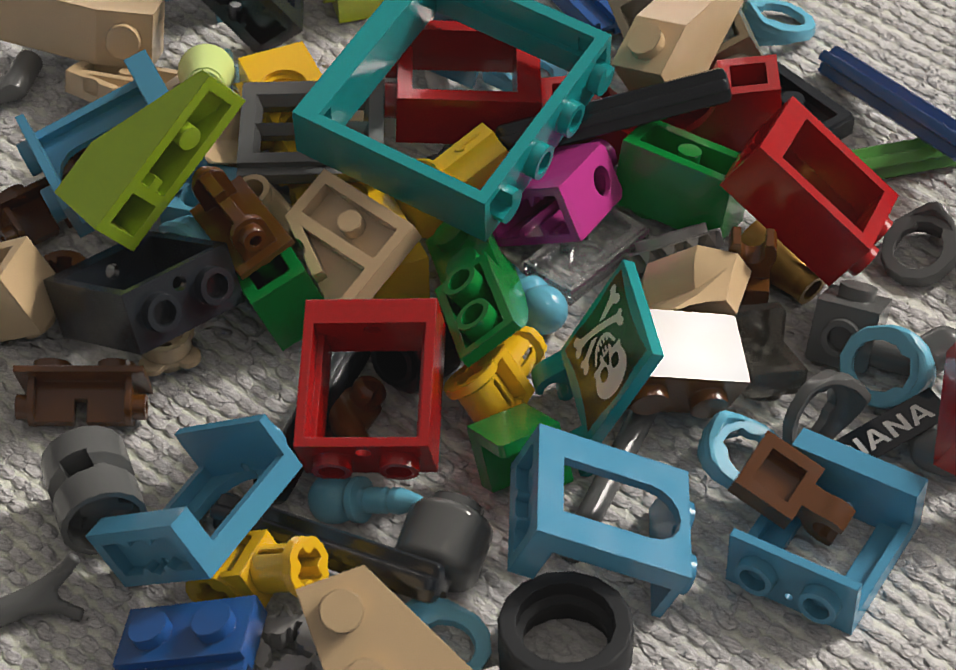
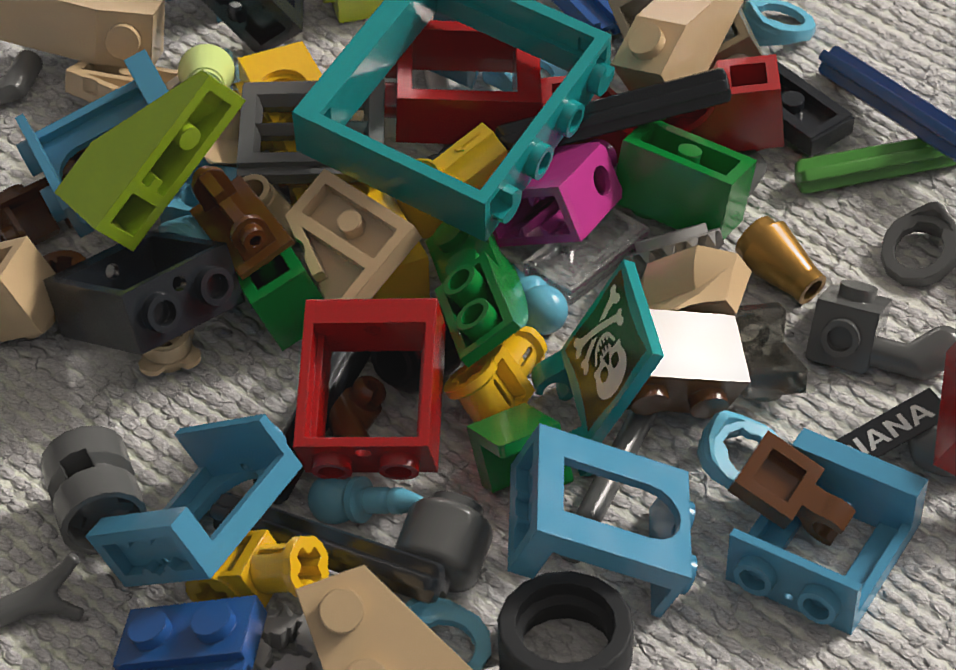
(53, 387): reddish brown hinge -> none
(759, 260): reddish brown plate -> none
(812, 193): red window -> none
(844, 403): dark grey piece -> none
(910, 345): medium azure piece -> none

